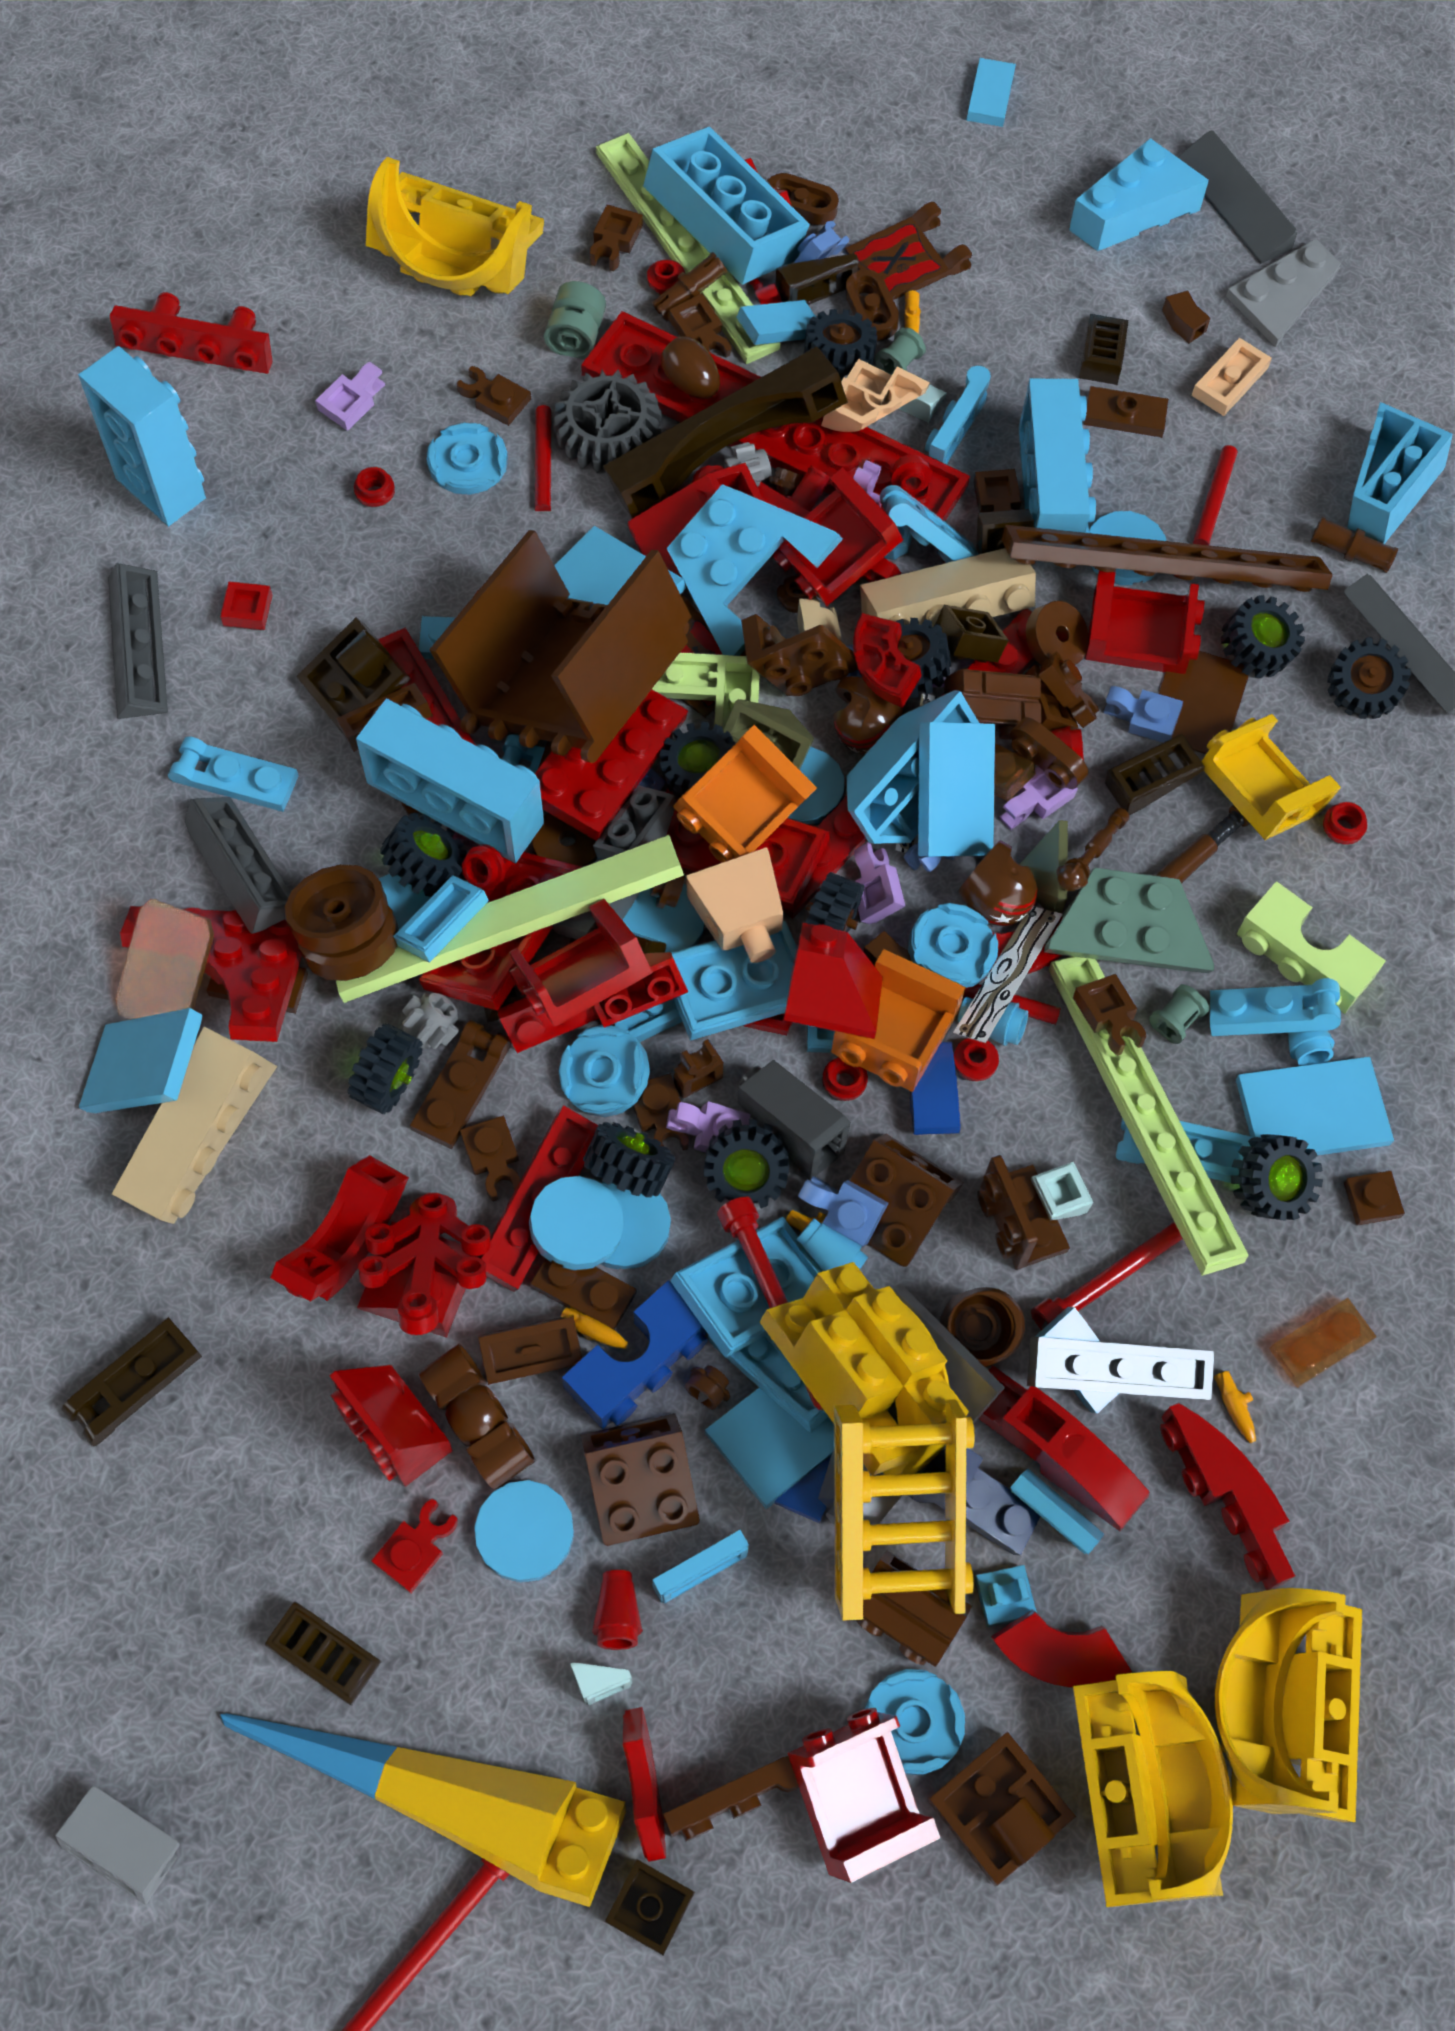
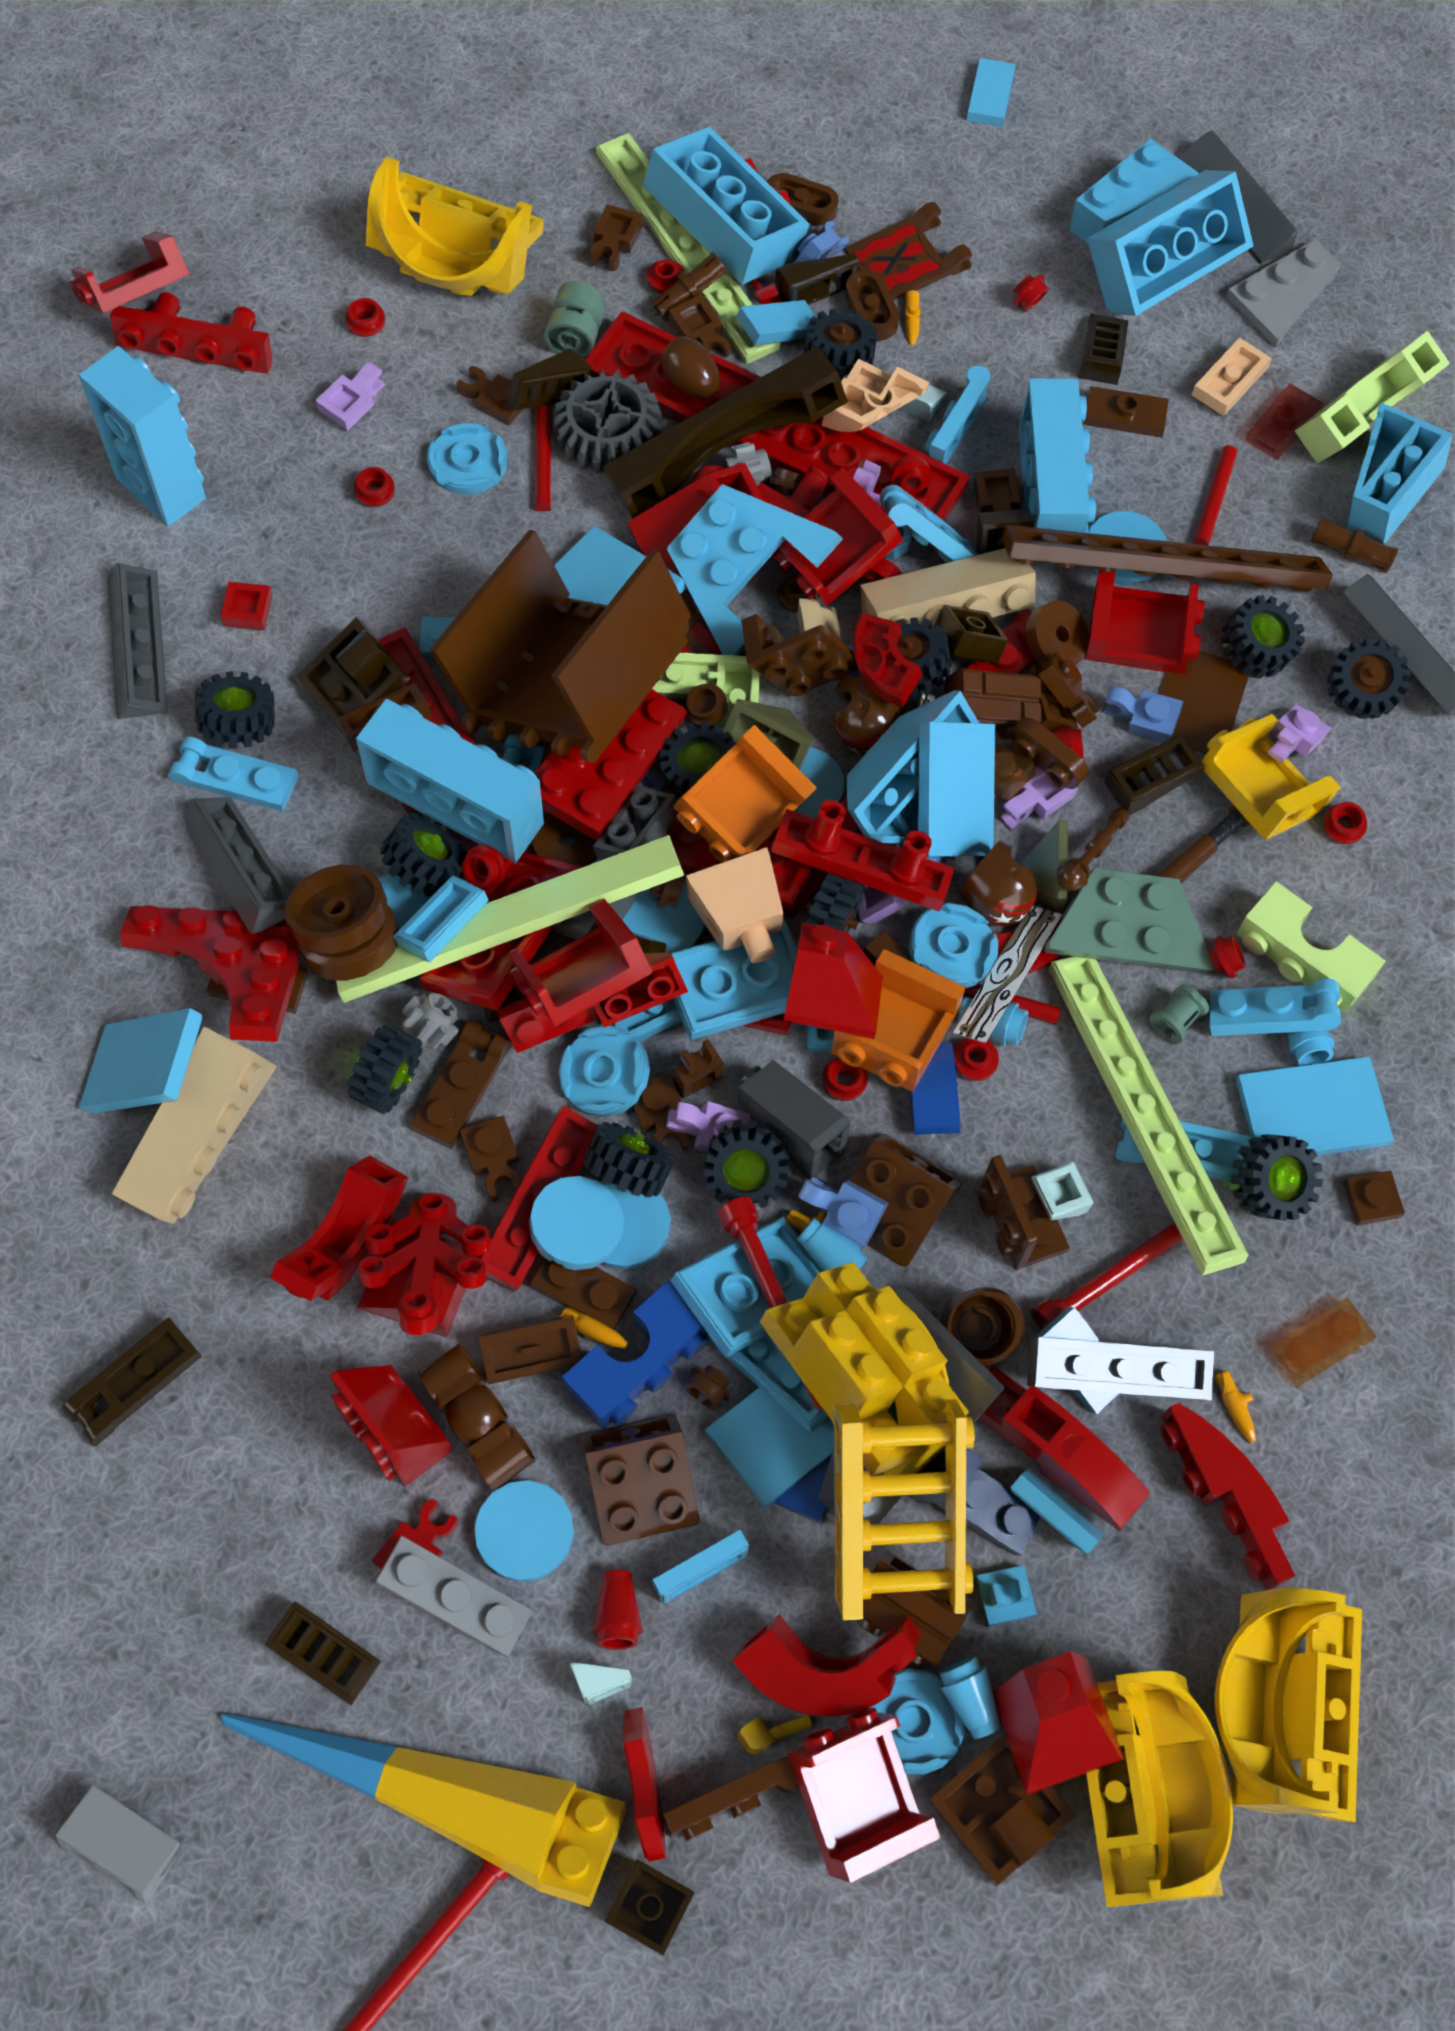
(163, 269): none -> red panel
(164, 961): clear orange piece -> none
(234, 709): none -> black wheel
(361, 309): none -> red plate
(453, 1596): none -> light grey plate
(546, 380): none -> dark brown slope
(706, 704): none -> reddish brown plate
(757, 1737): none -> yellow hand
(819, 1683): none -> red arch
(864, 860): none -> red plate
(901, 352): sand green bush -> none
(971, 1695): none -> medium azure cone
(1030, 292): none -> red plate
(1056, 1722): none -> red slope
(1060, 1656): red tile -> none
(1110, 1008): reddish brown plate -> none
(1170, 242): none -> medium azure brick
(1185, 316): reddish brown piece -> none
(1227, 956): none -> red plate
(1277, 426): none -> clear red plate
(1297, 731): none -> lavender plate
(1358, 406): none -> yellowish green arch

